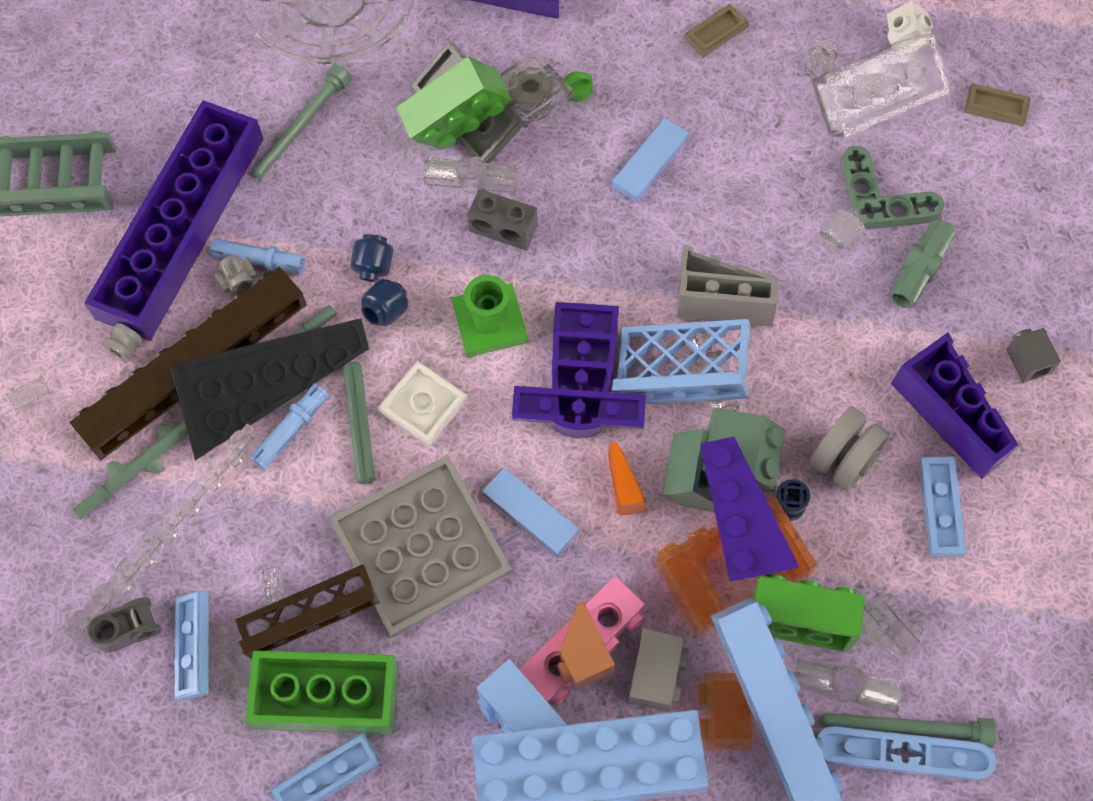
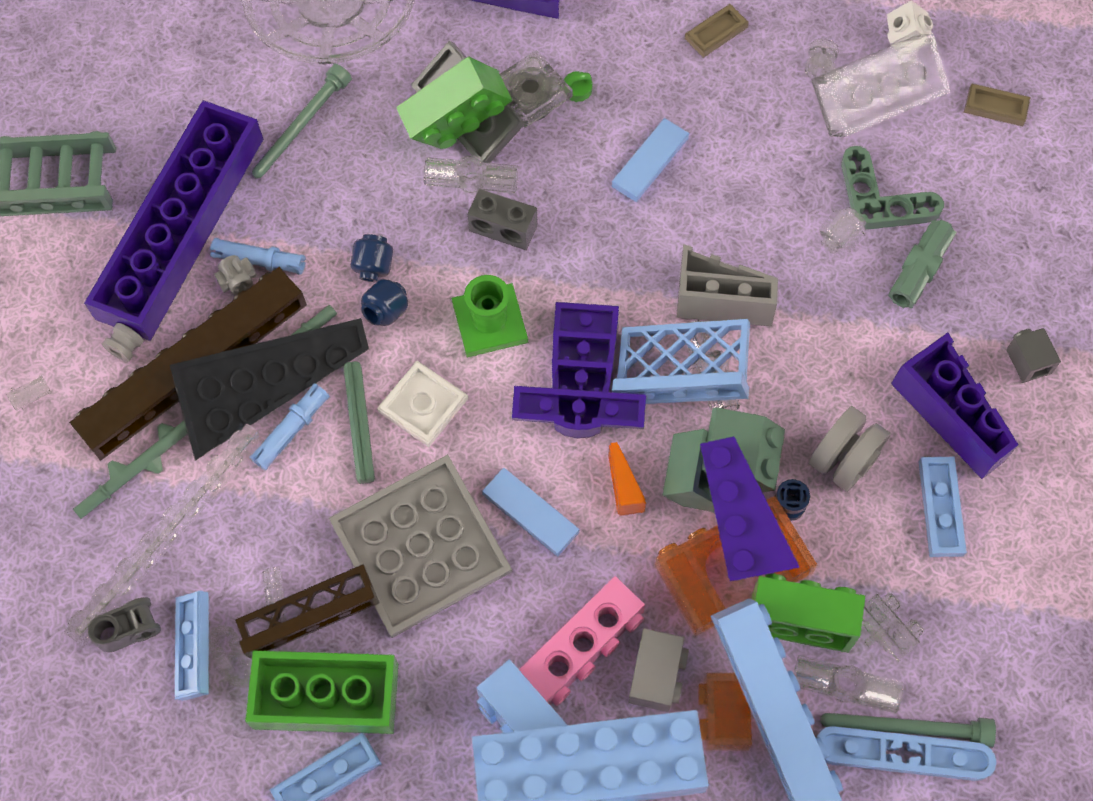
(584, 652): nougat slope -> none

